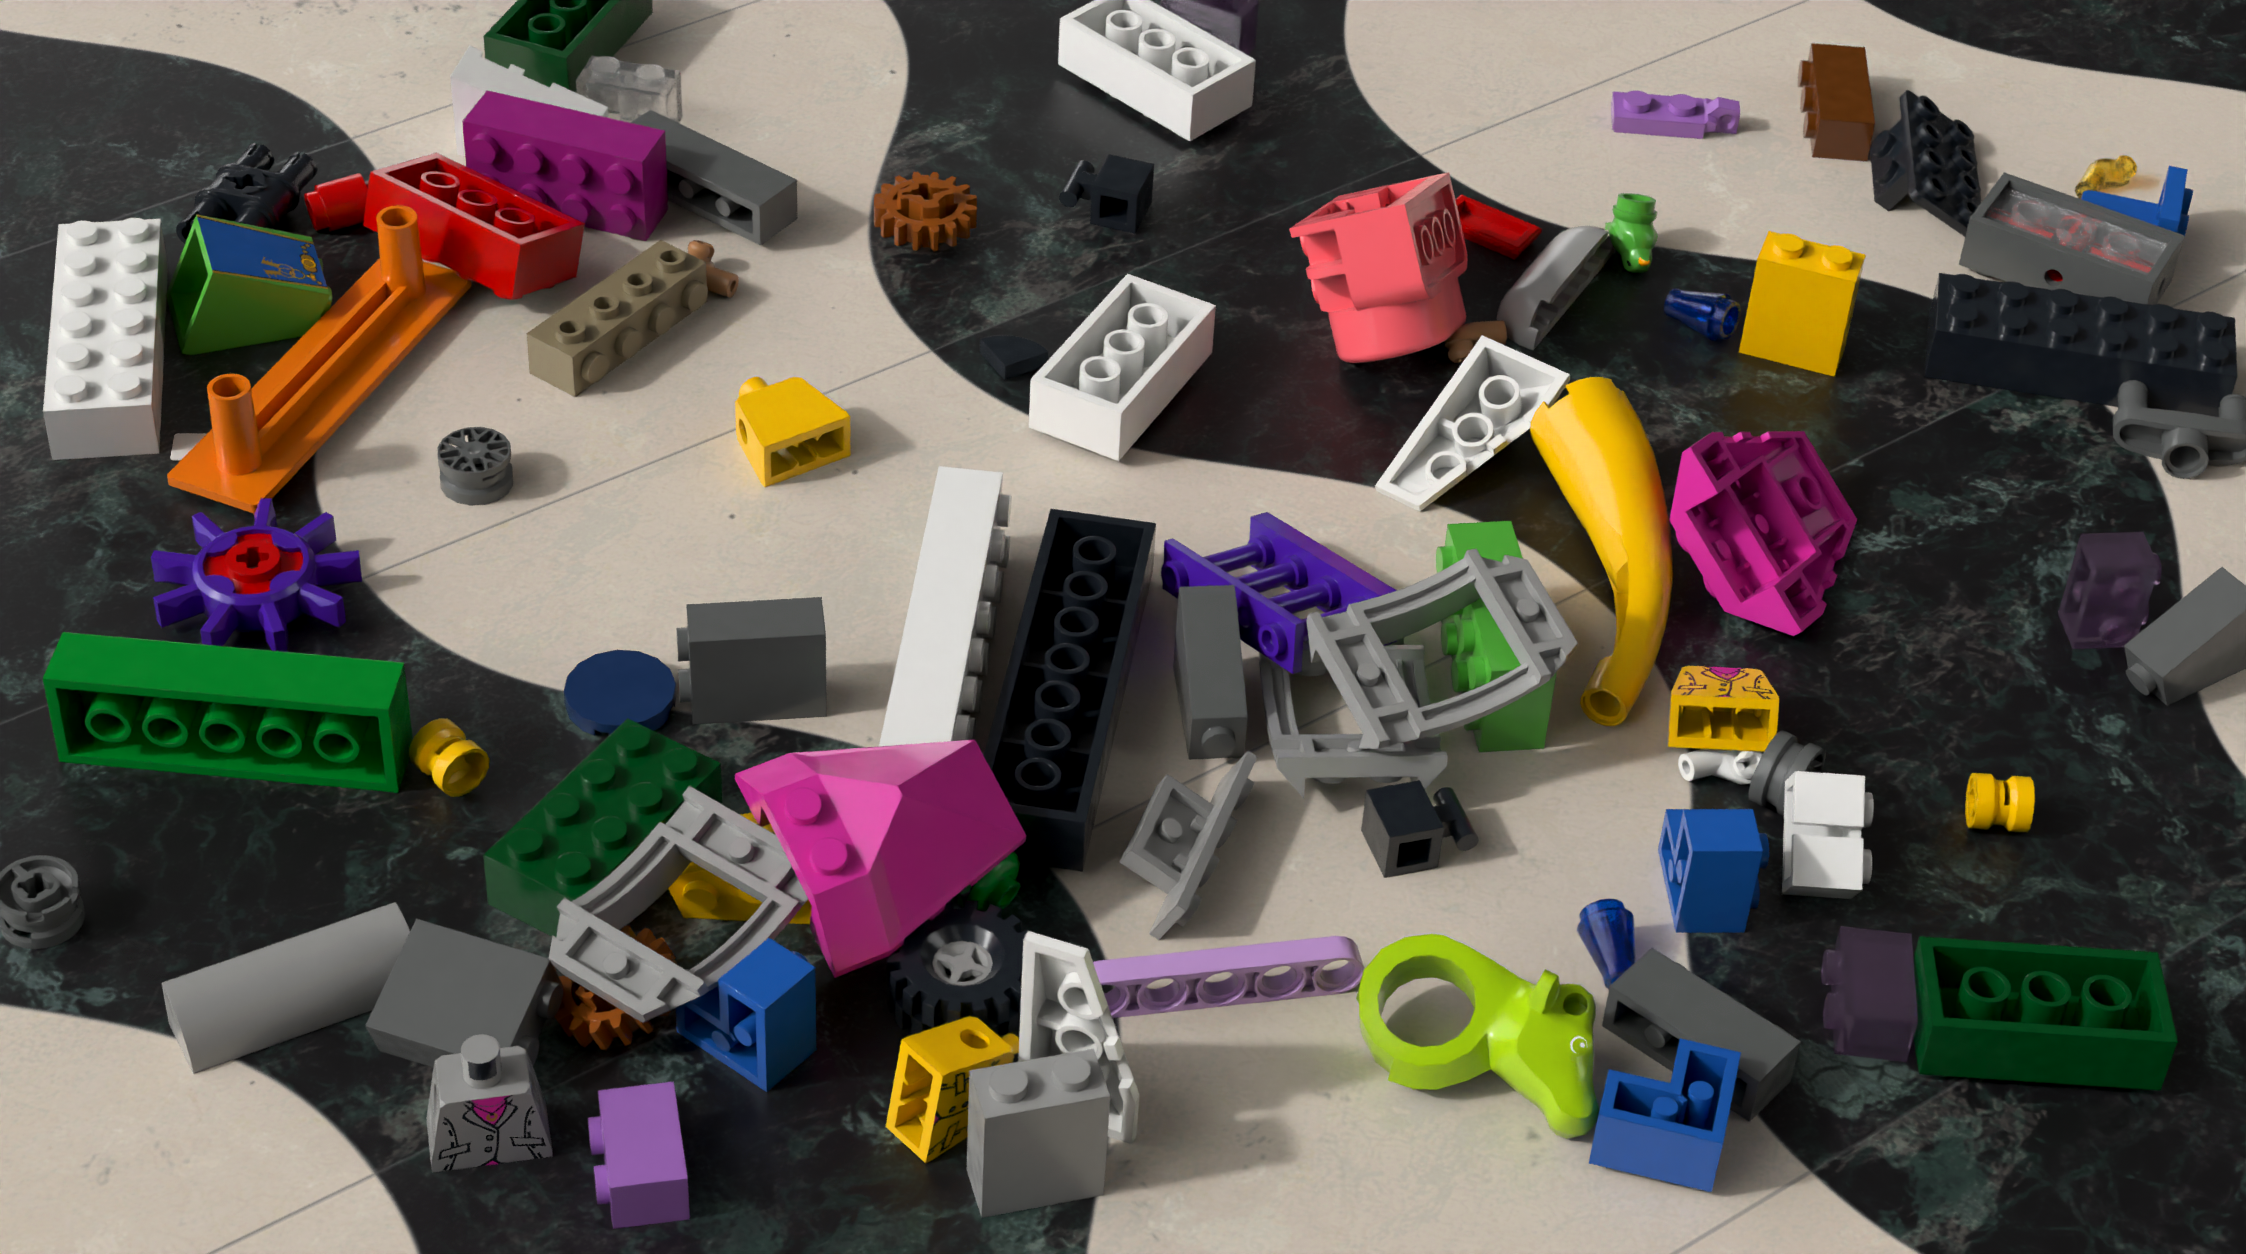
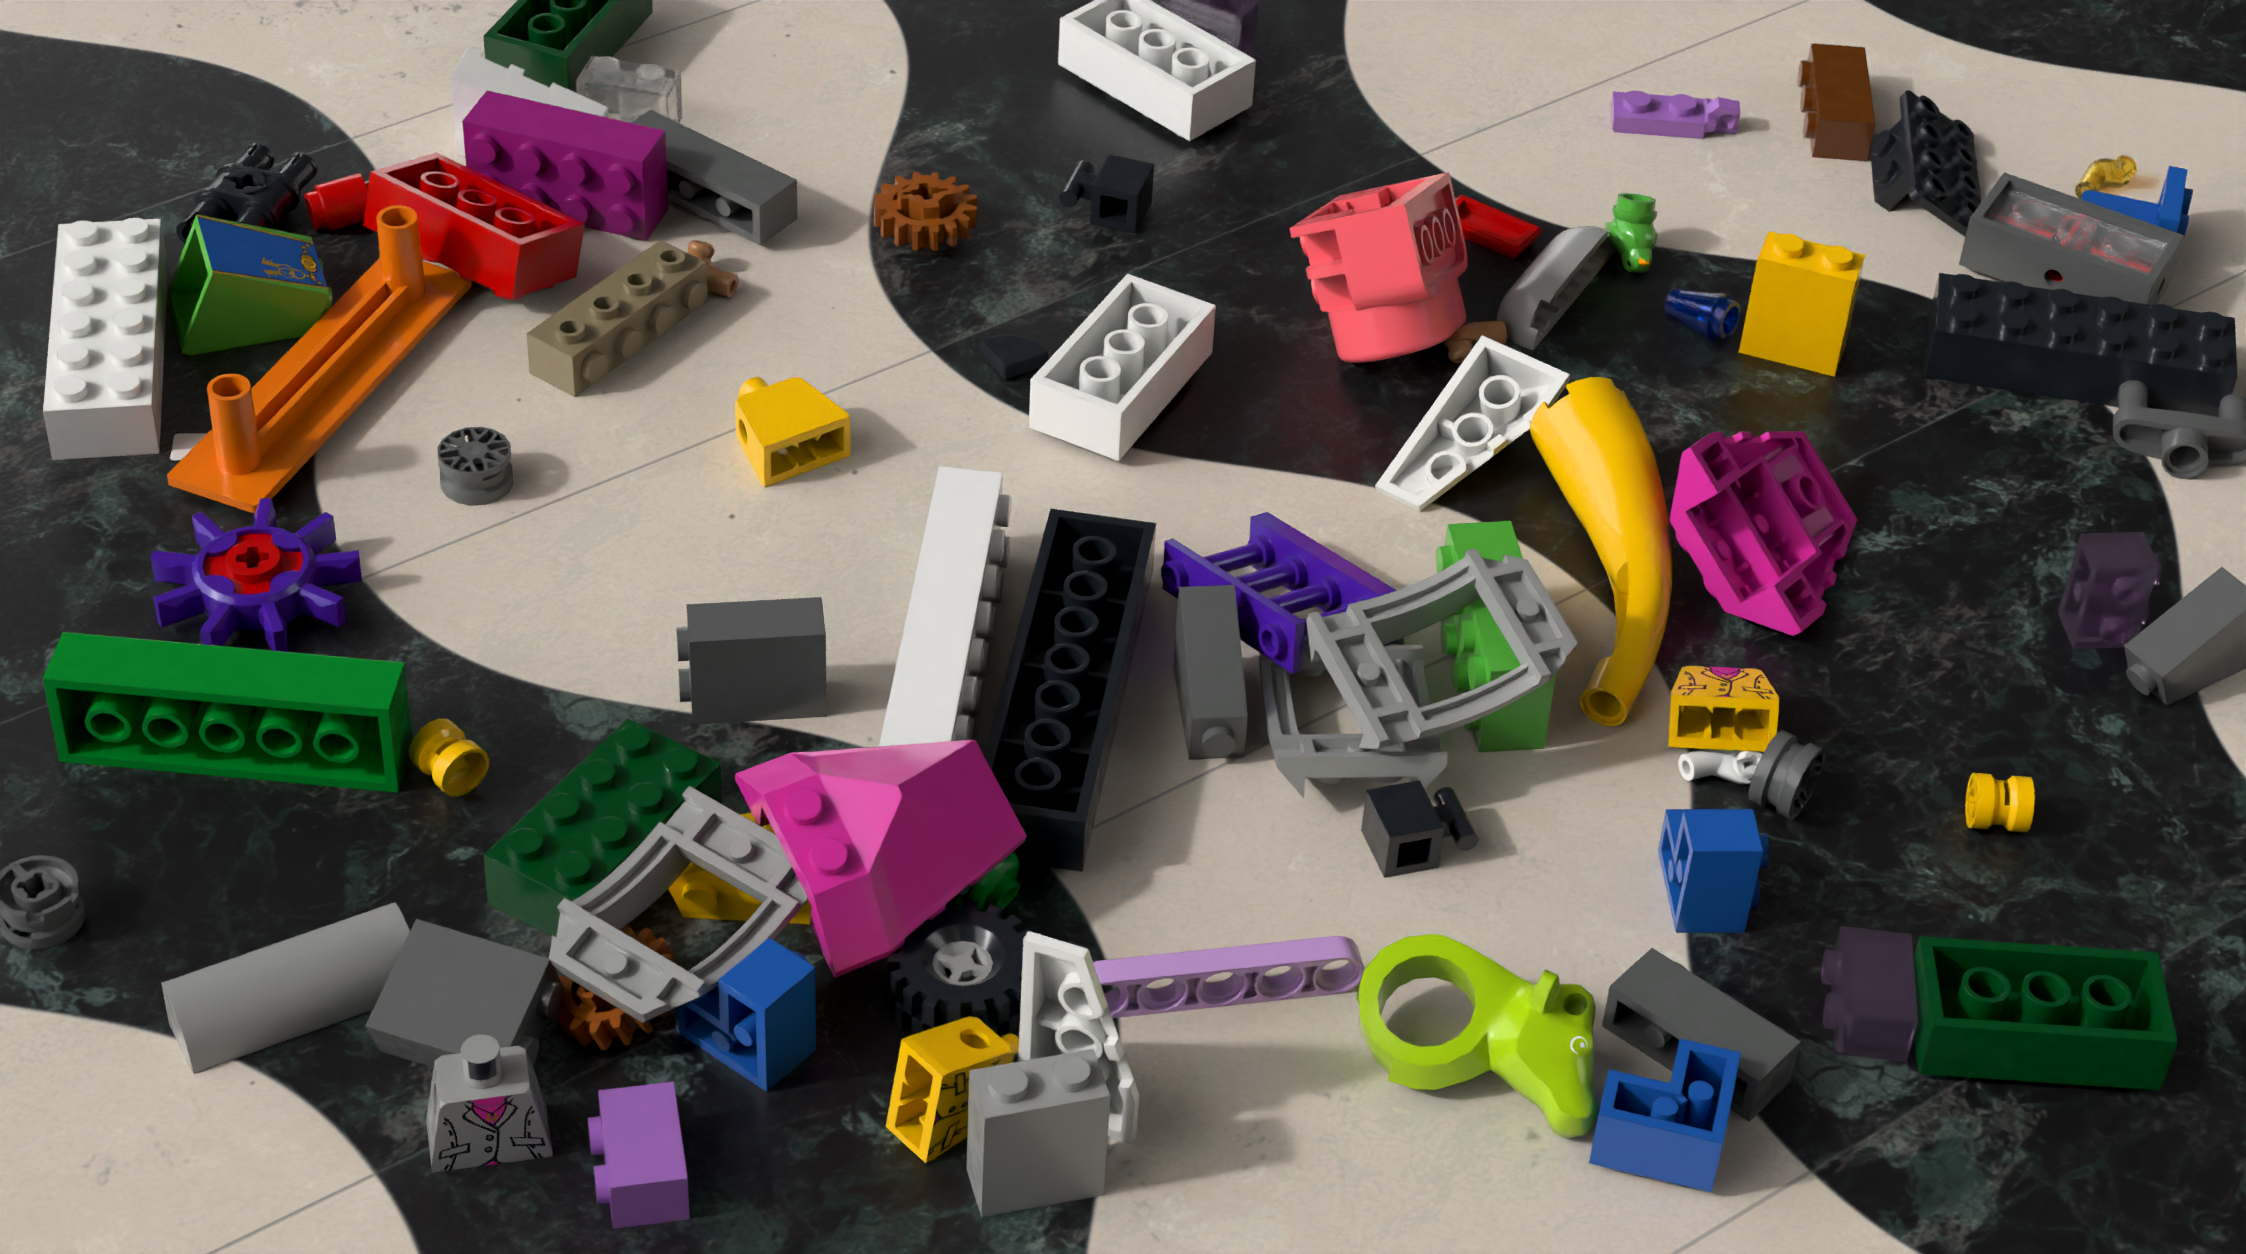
(618, 687): dark blue tile -> none
(1178, 840): light grey bracket -> none
(1609, 937): clear blue cone -> none
(1824, 835): white piece -> none

